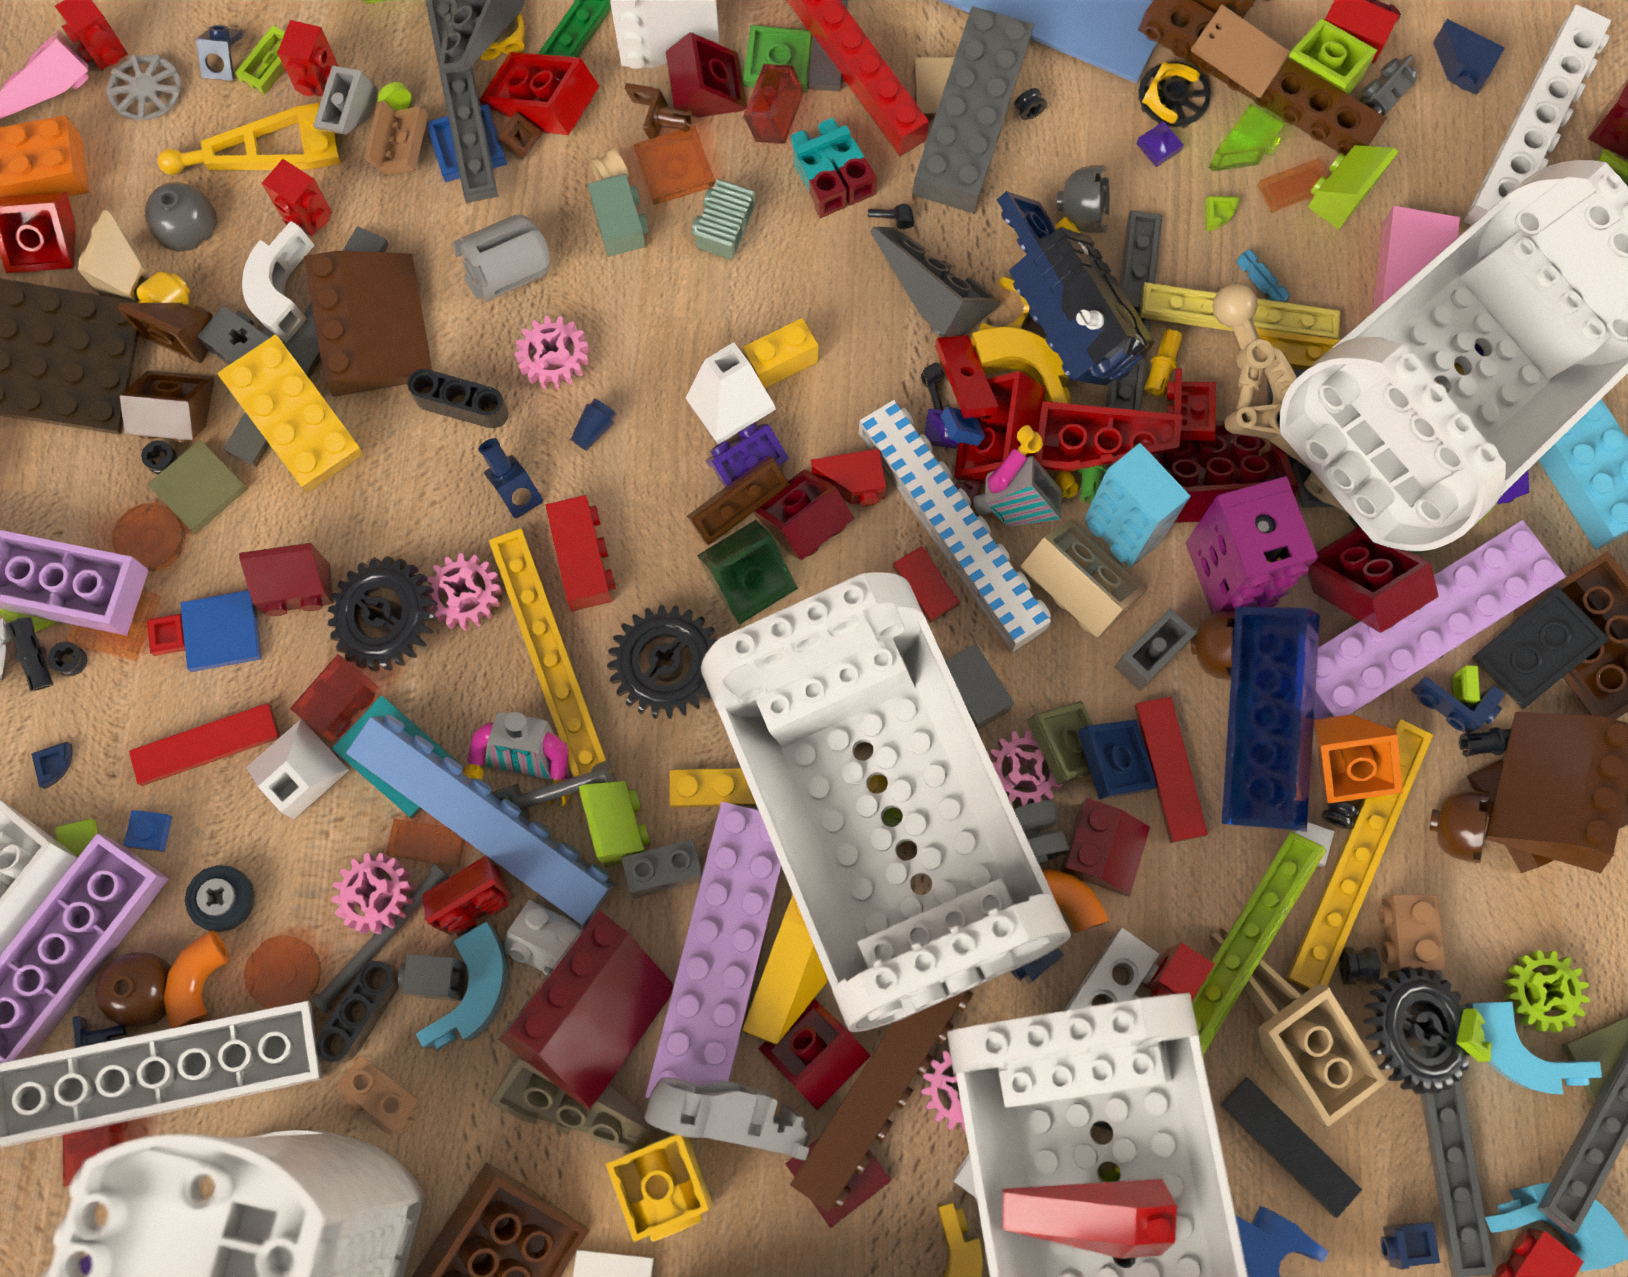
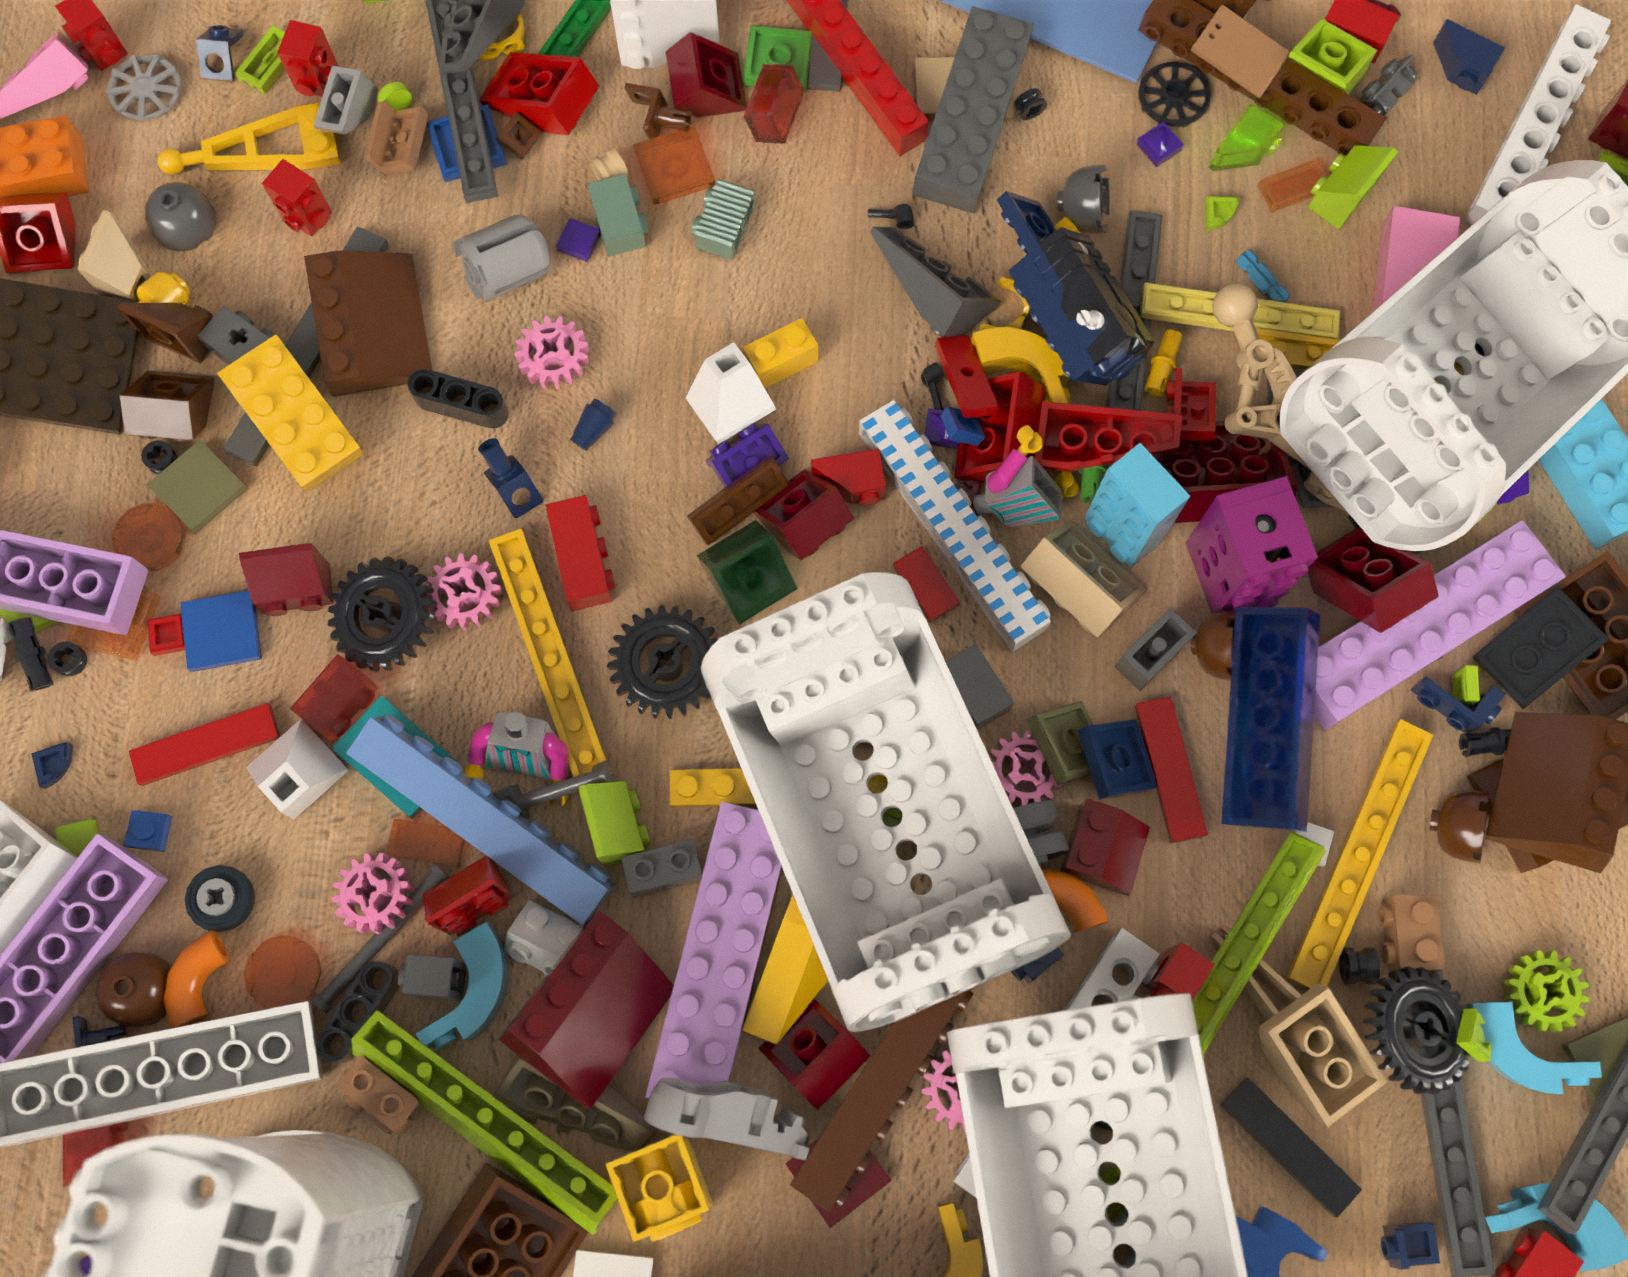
(266, 278): white arch -> none
(487, 1123): none -> lime brick
(578, 239): none -> dark purple tile
(832, 168): hips -> none
(1102, 1217): wedge -> none
(1165, 71): yellow cap -> none
(1340, 814): black bush -> none
(1357, 758): orange slope -> none

